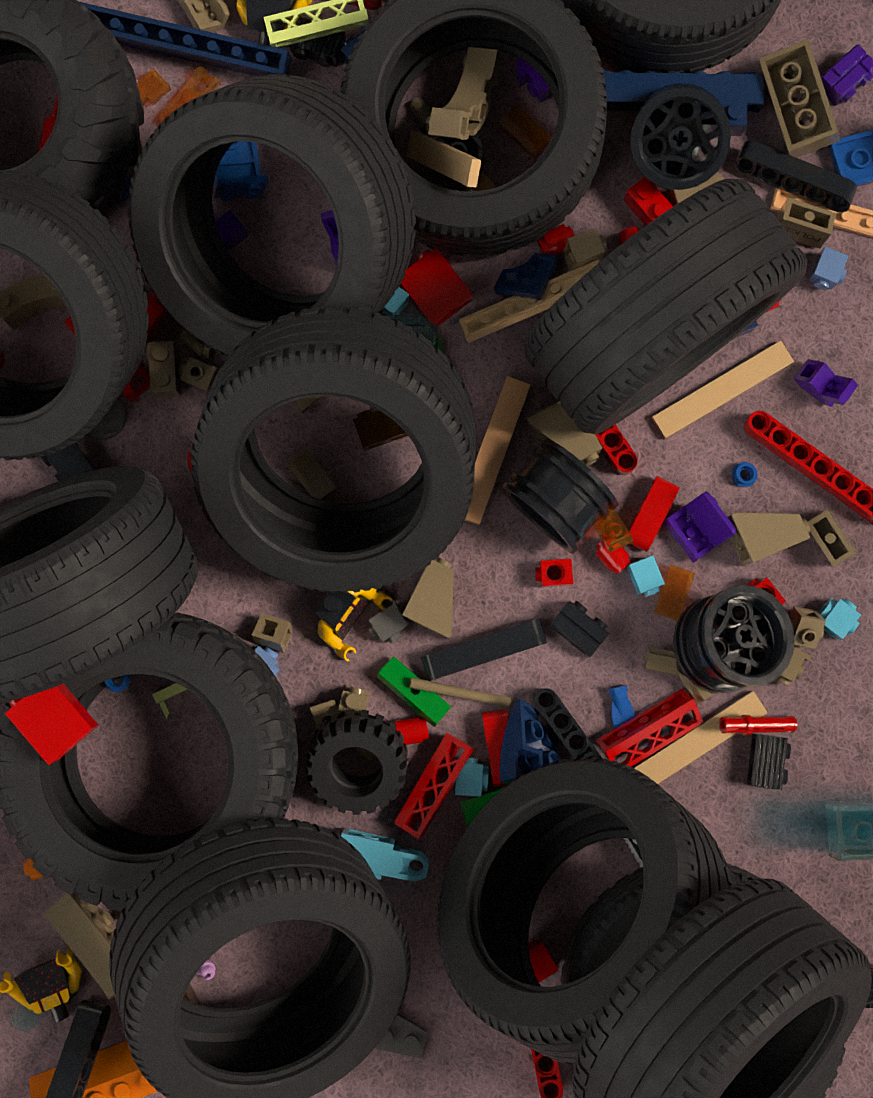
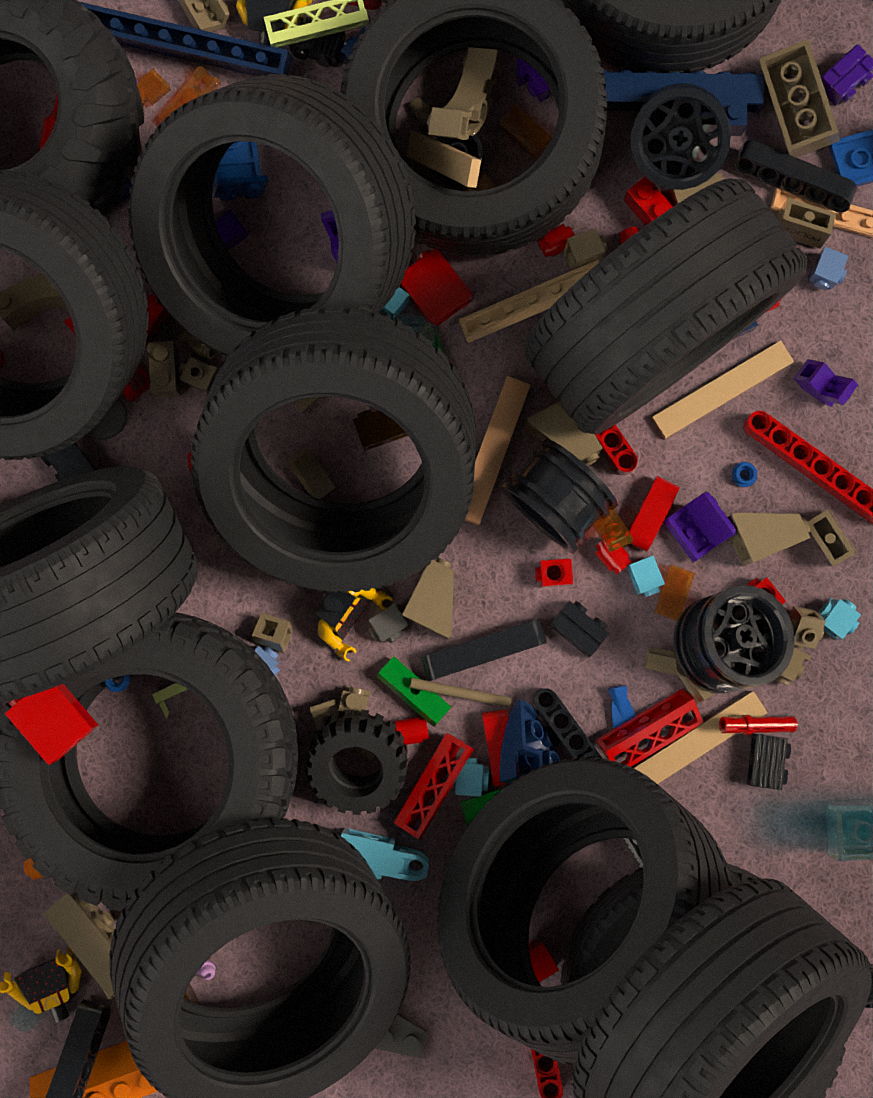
(528, 279): dark blue tile -> none

